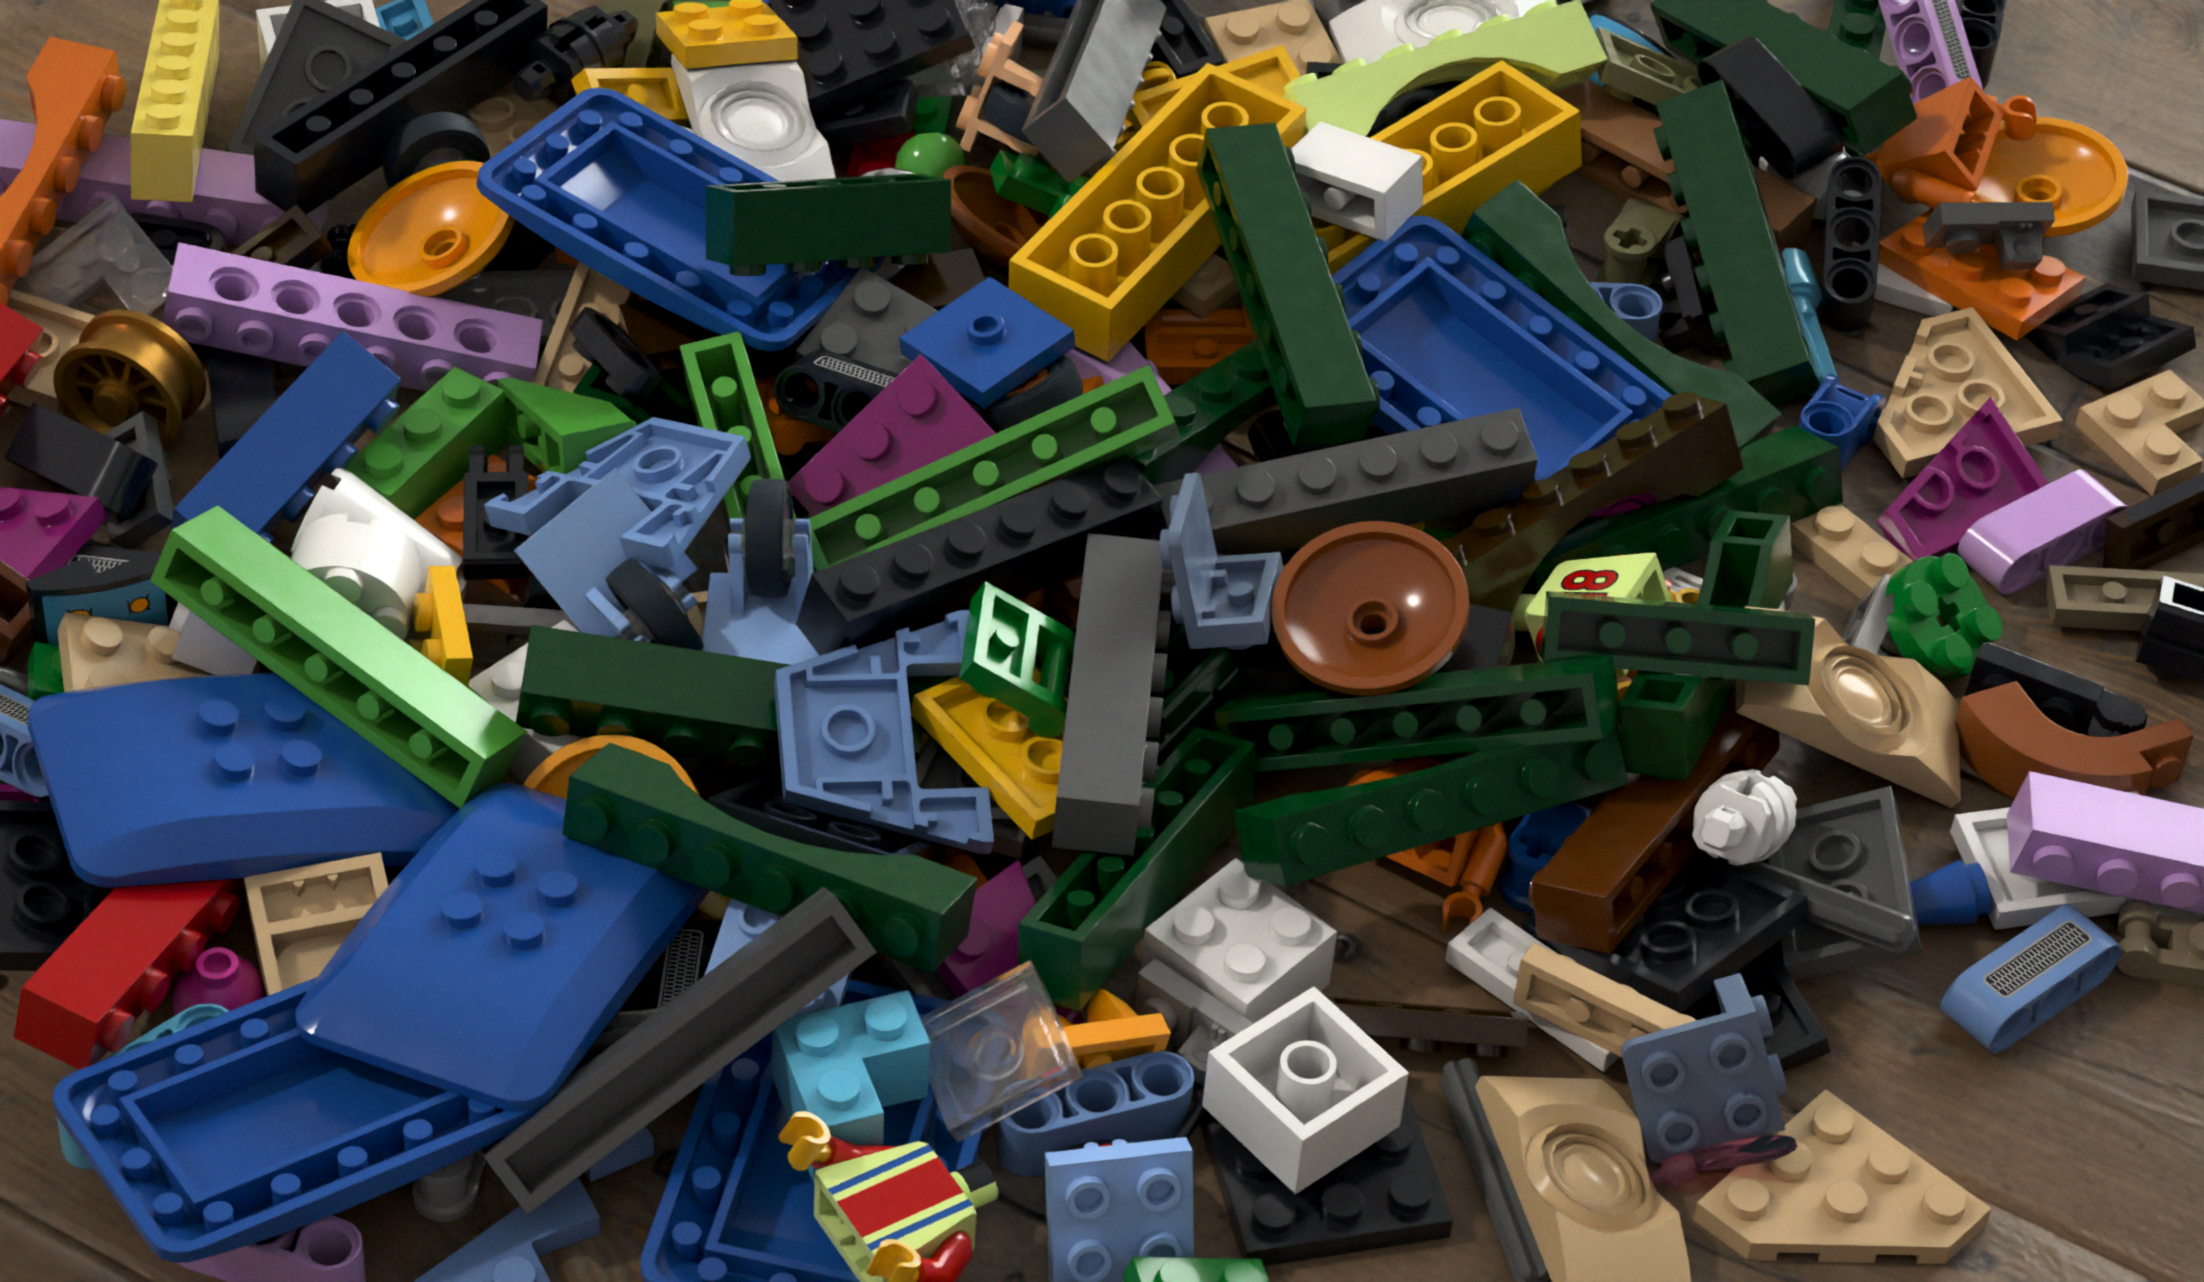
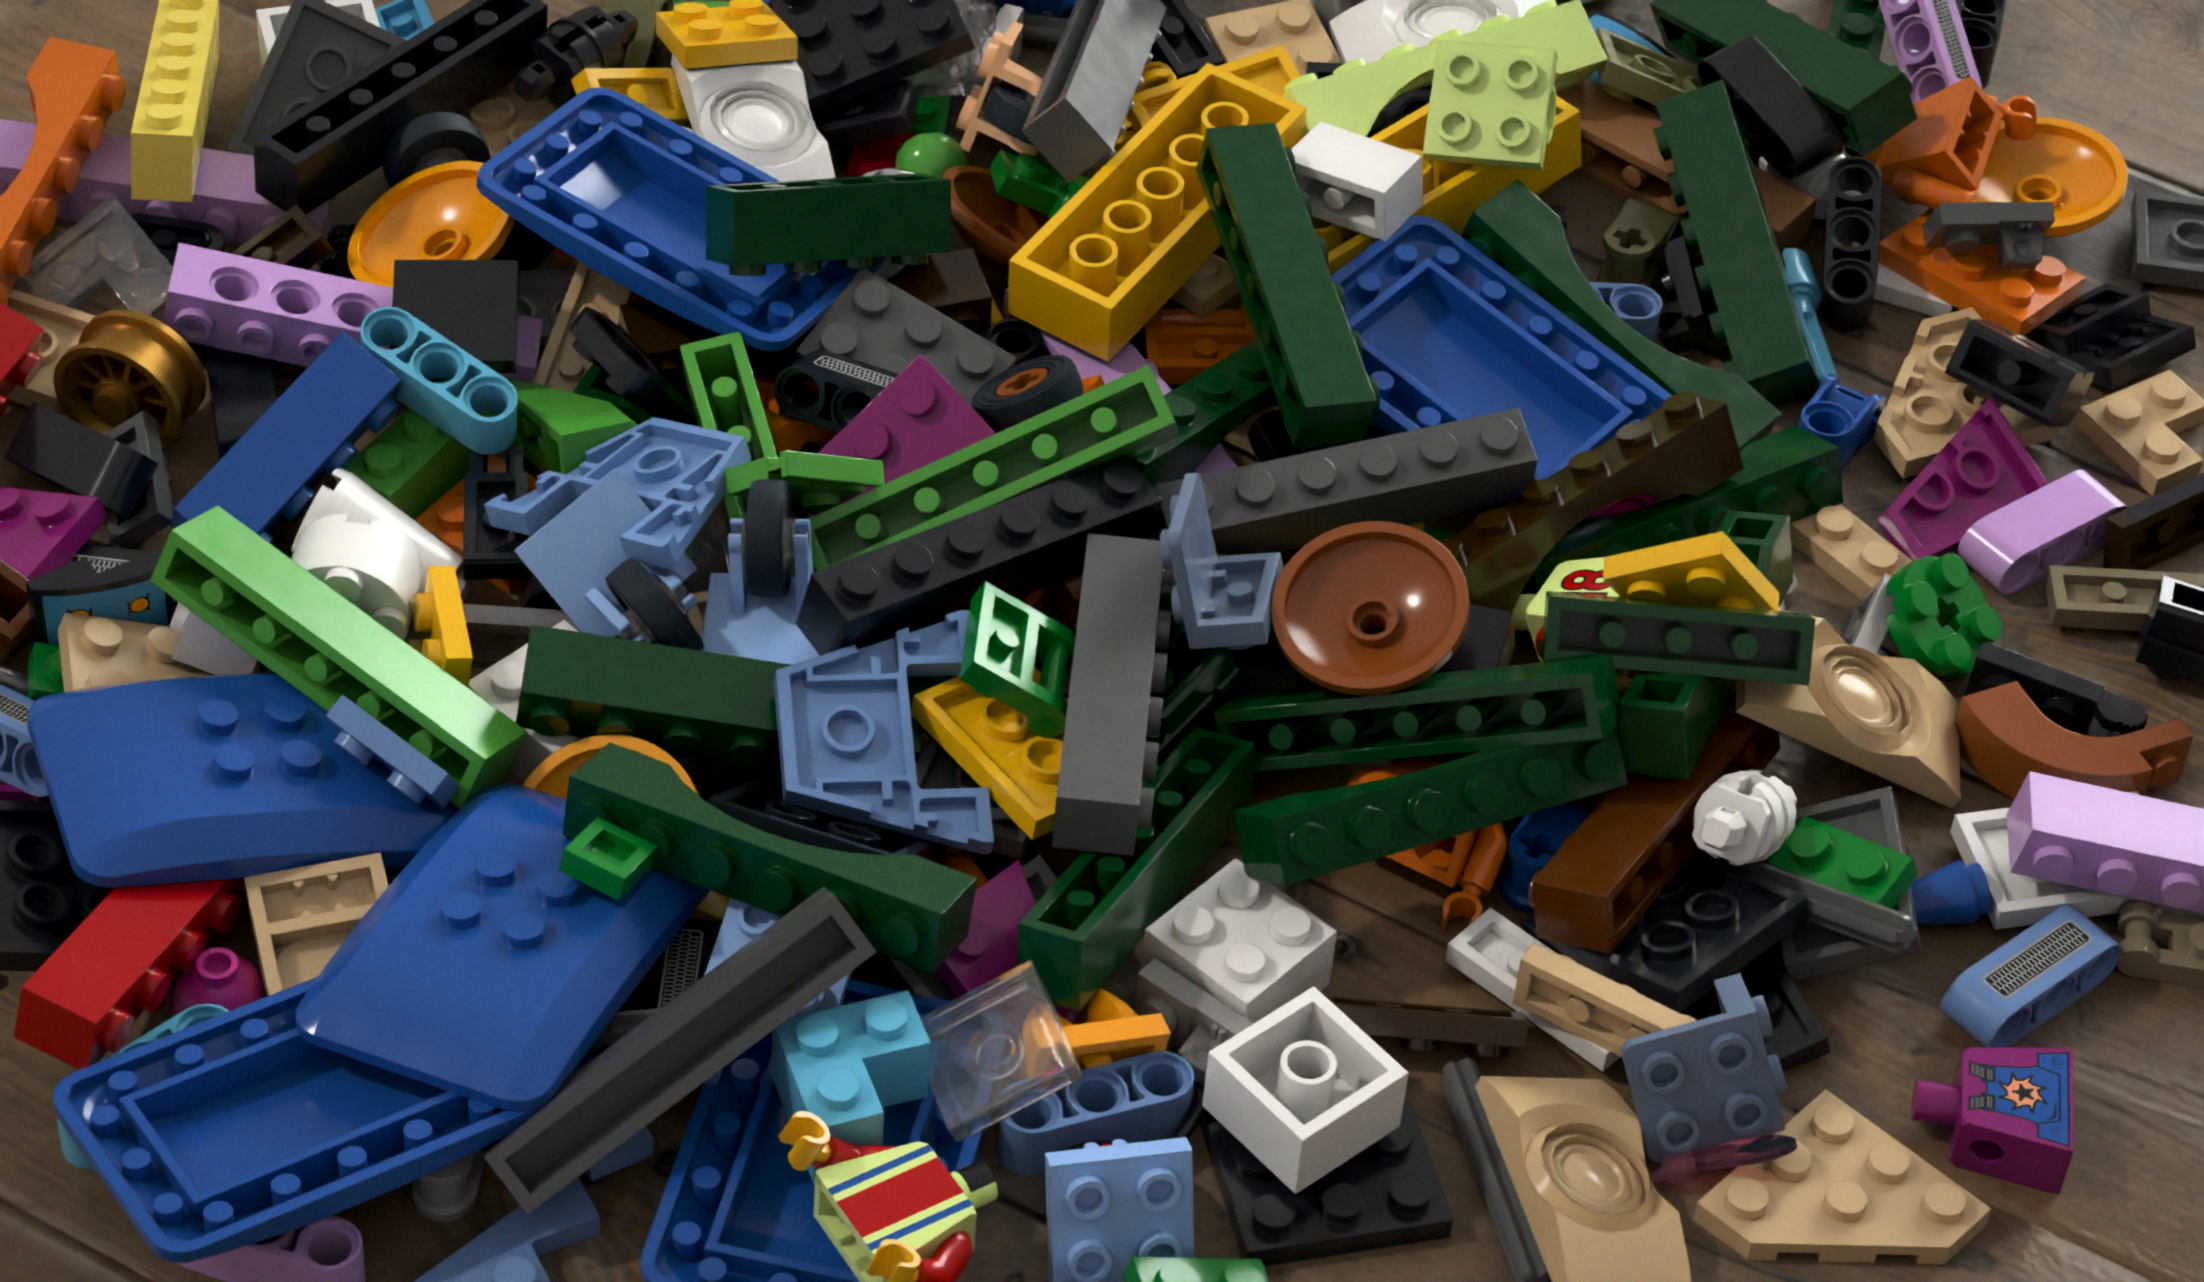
(412, 771): none -> medium blue plate
(448, 405): none -> medium azure beam
(466, 303): none -> black tile
(608, 858): none -> green plate
(813, 478): none -> bright green plate
(988, 341): blue plate -> none
(1491, 104): none -> yellowish green plate
(1691, 571): none -> yellow plate
(1846, 862): none -> green plate
(2006, 1113): none -> magenta torso
(2019, 373): none -> black brick

